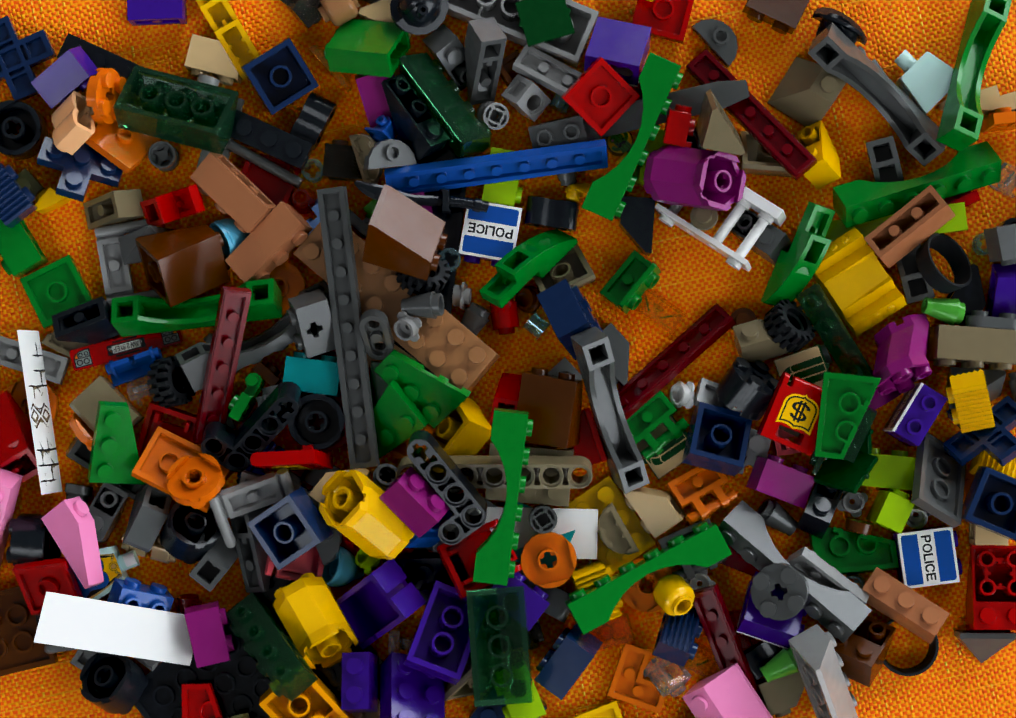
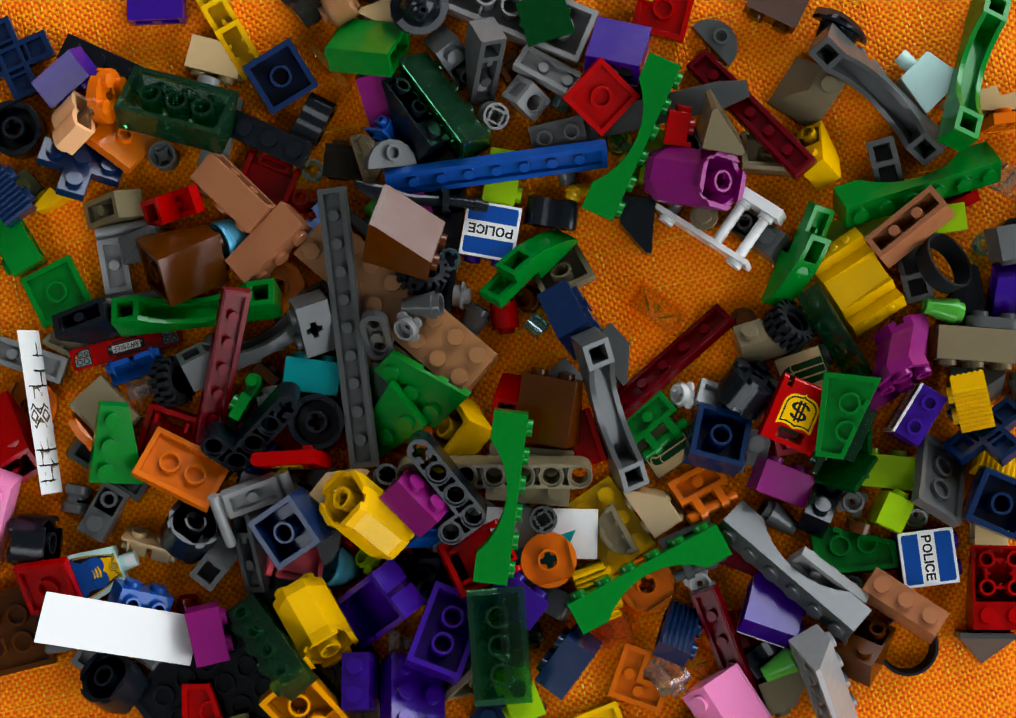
(76, 537): bright pink slope -> none
(147, 517): dark grey slope -> none
(196, 493): orange plate -> none
(264, 163): dark grey bar -> none
(631, 282): green bracket -> none
(674, 595): yellow head -> none
(770, 605): dark grey plate -> none

